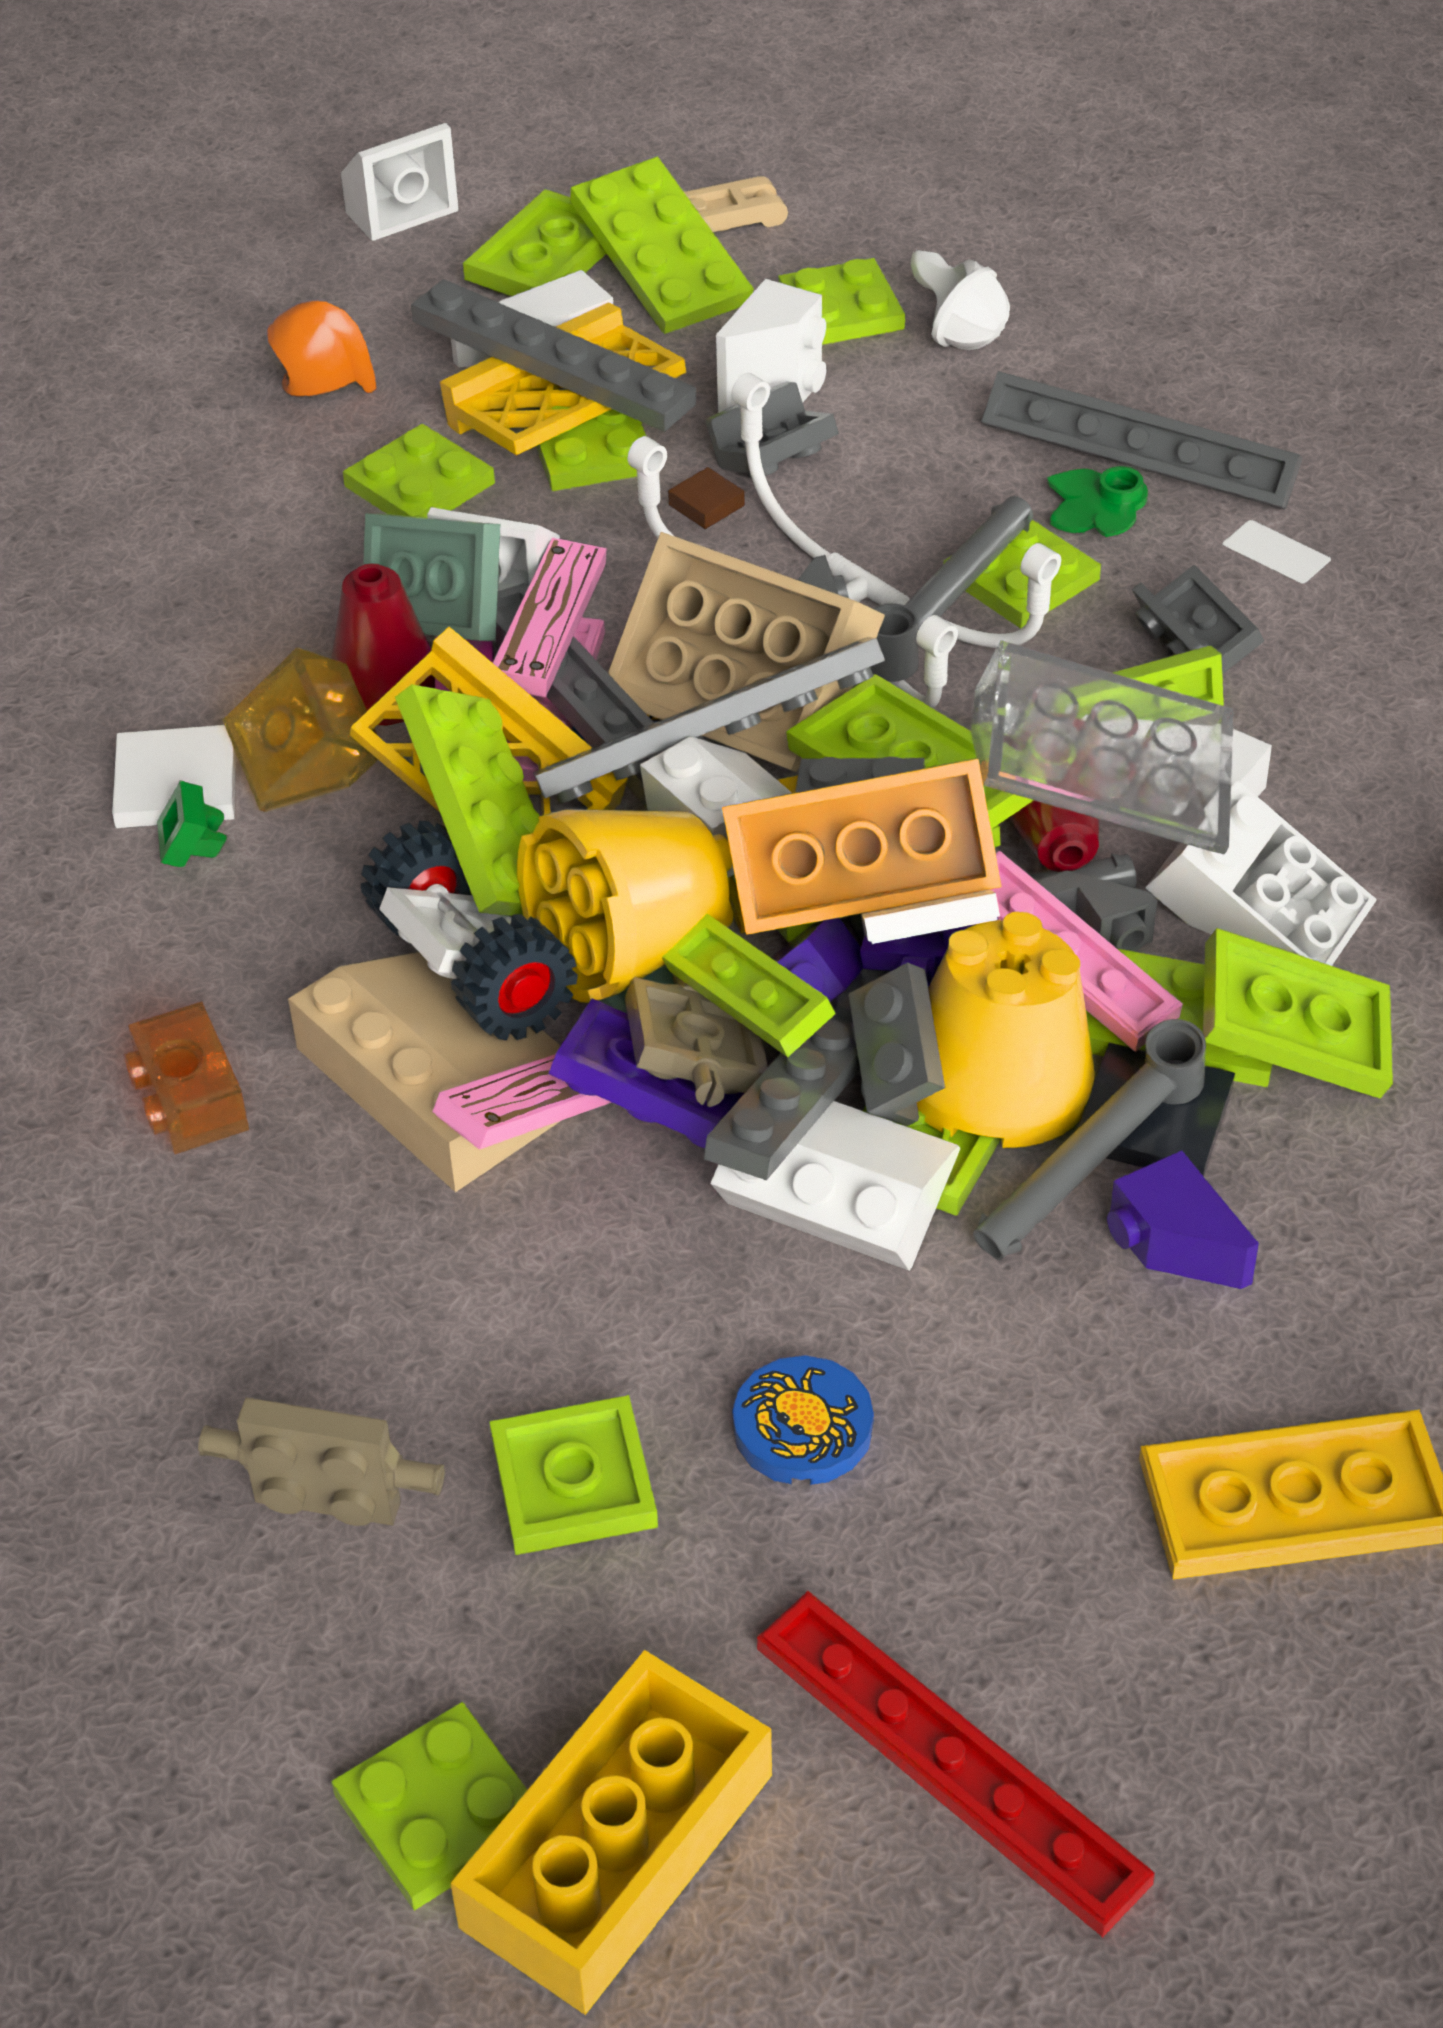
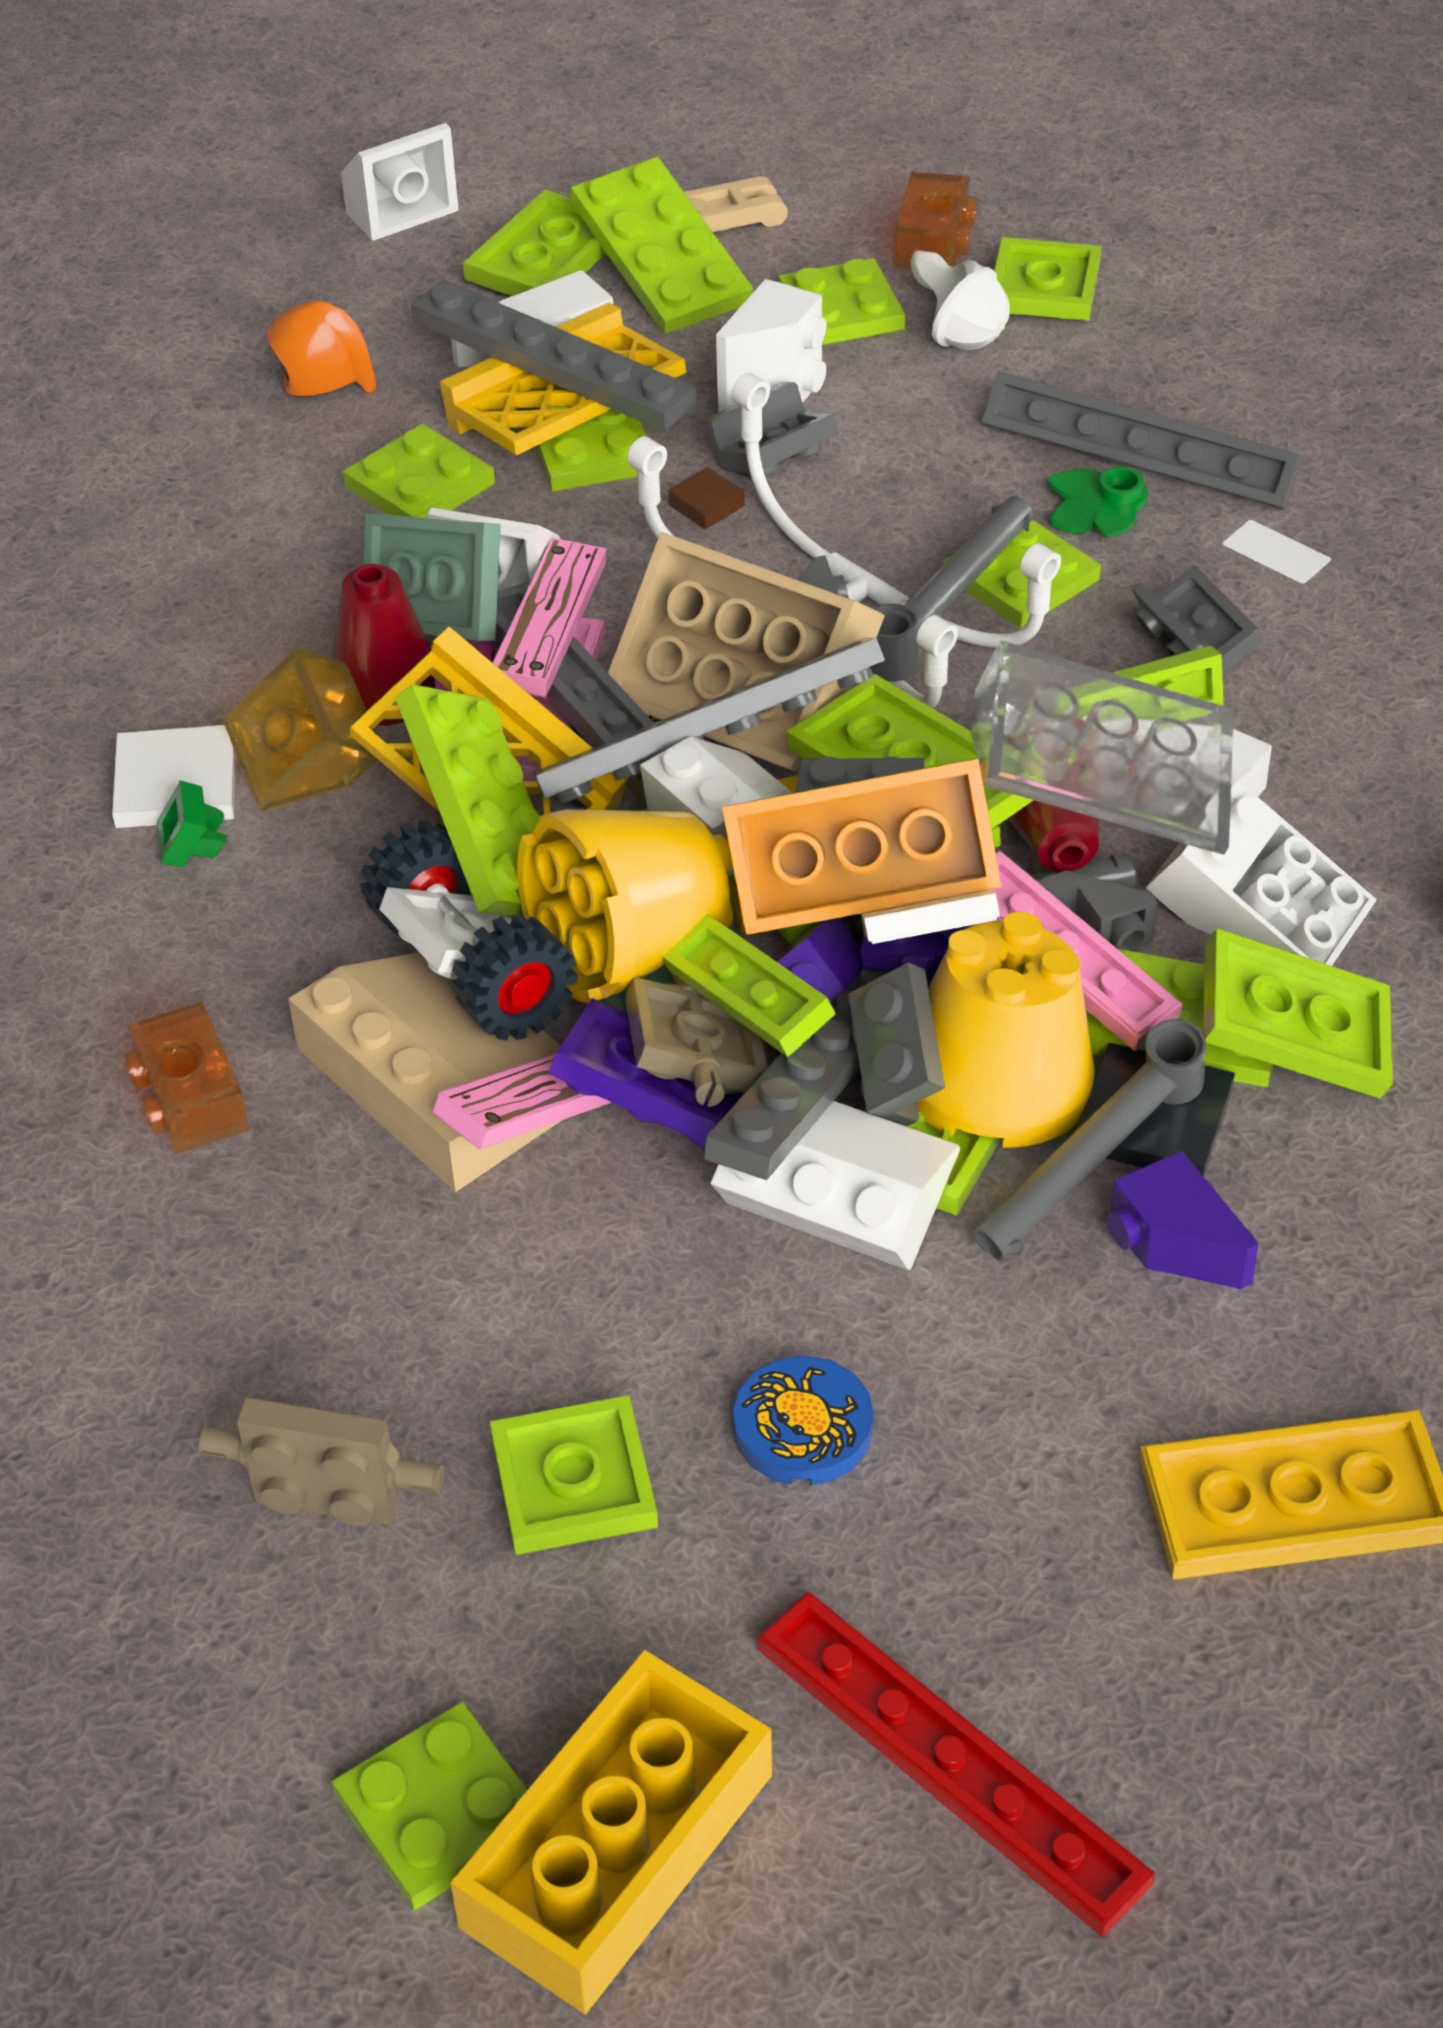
(935, 217): none -> clear orange brick
(1048, 277): none -> lime plate

